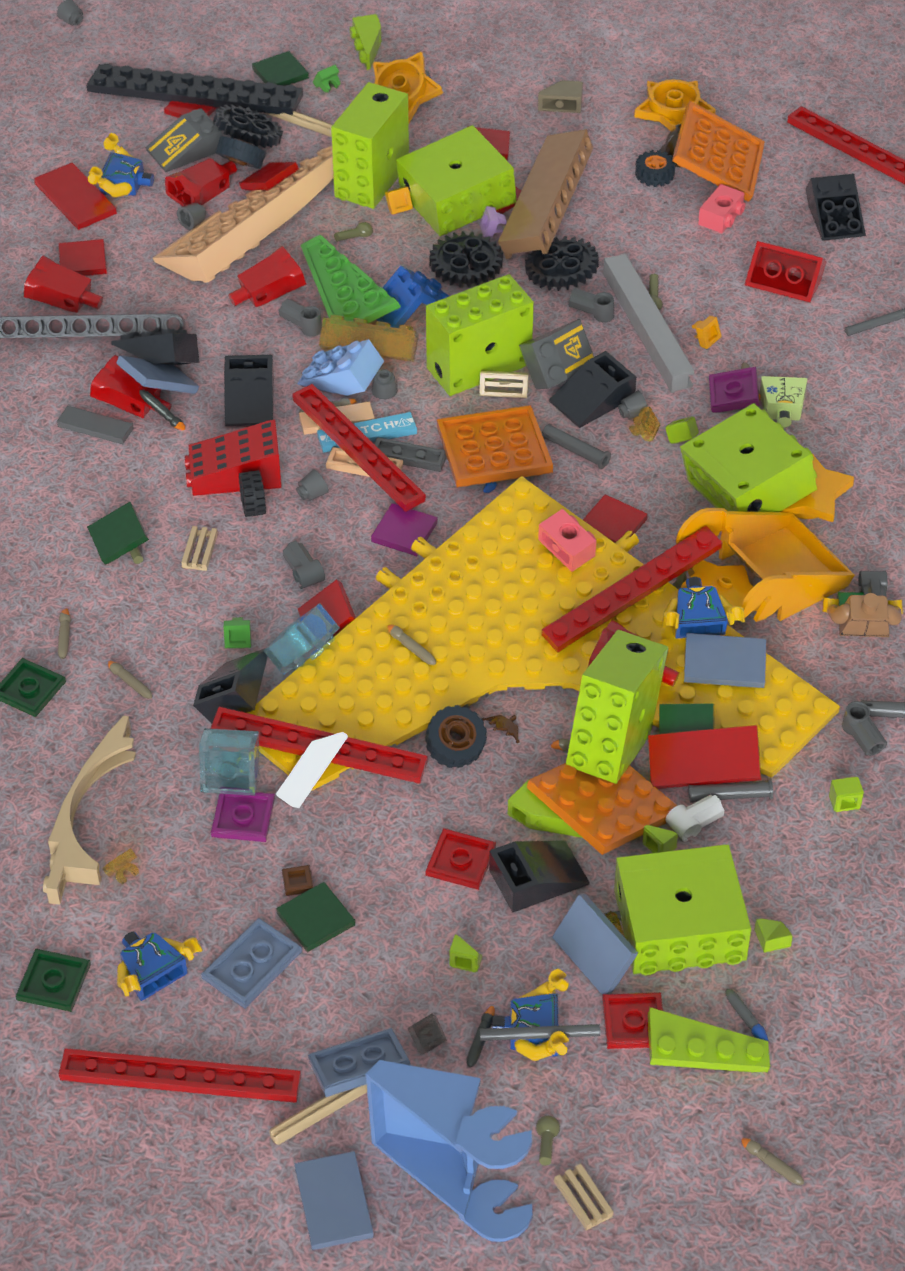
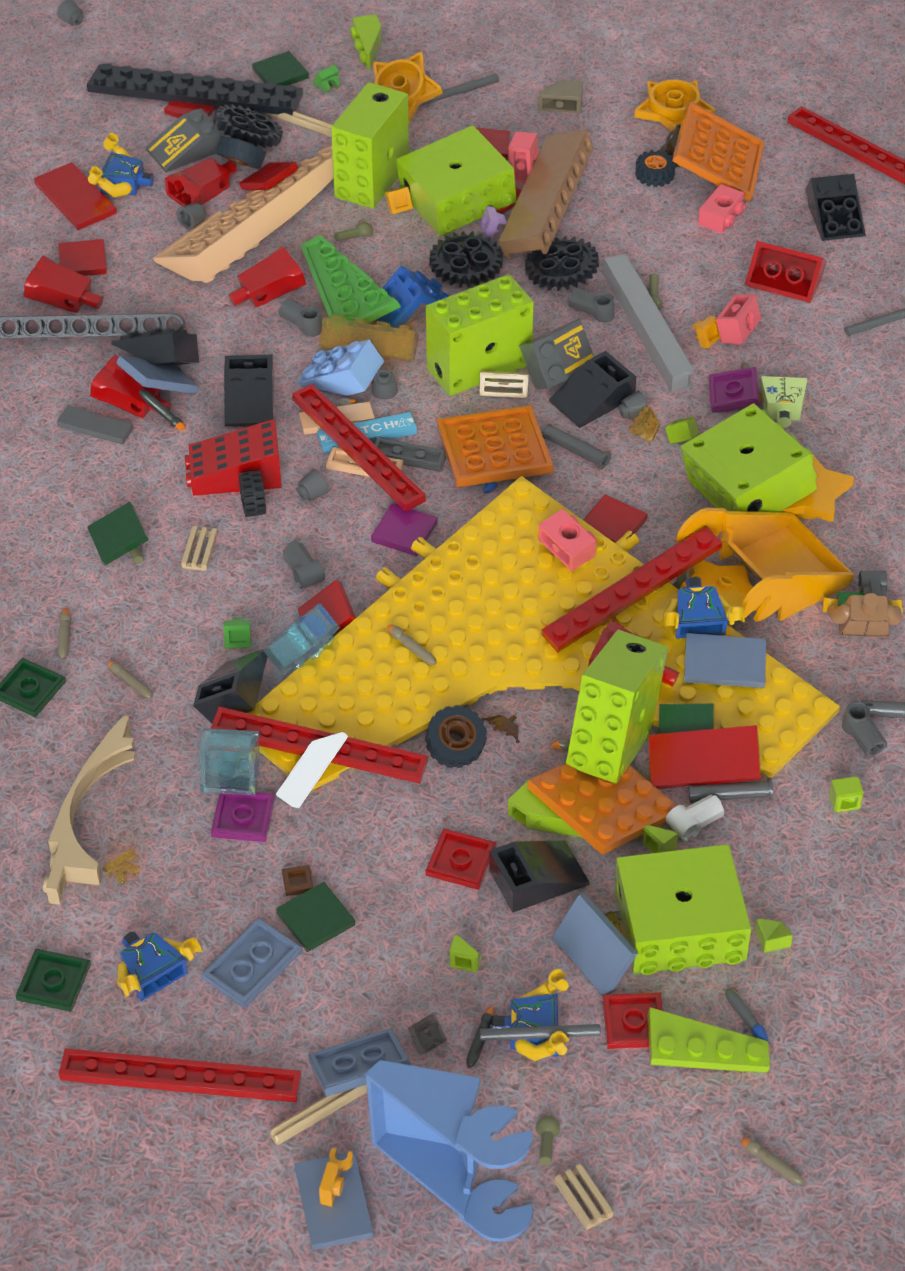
(332, 1182): none -> light orange plate
(466, 87): none -> dark grey bar
(523, 154): none -> coral brick
(738, 318): none -> coral brick

